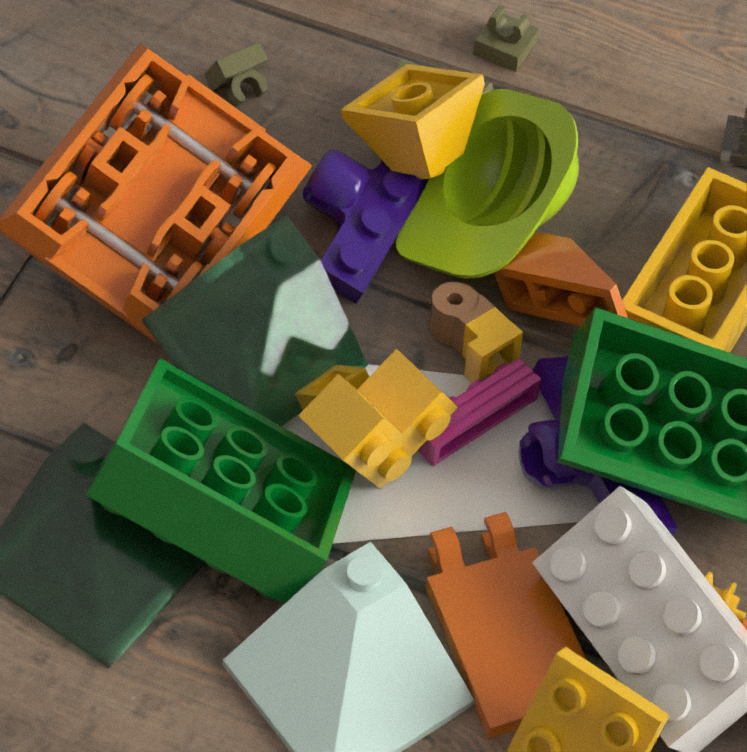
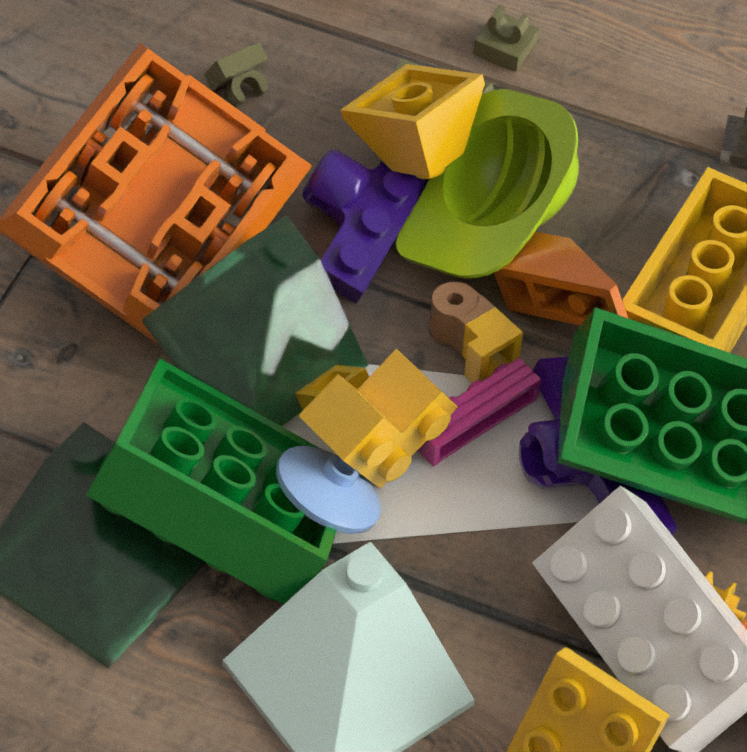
(328, 489): none -> light blue dish
(497, 621): orange tile -> none

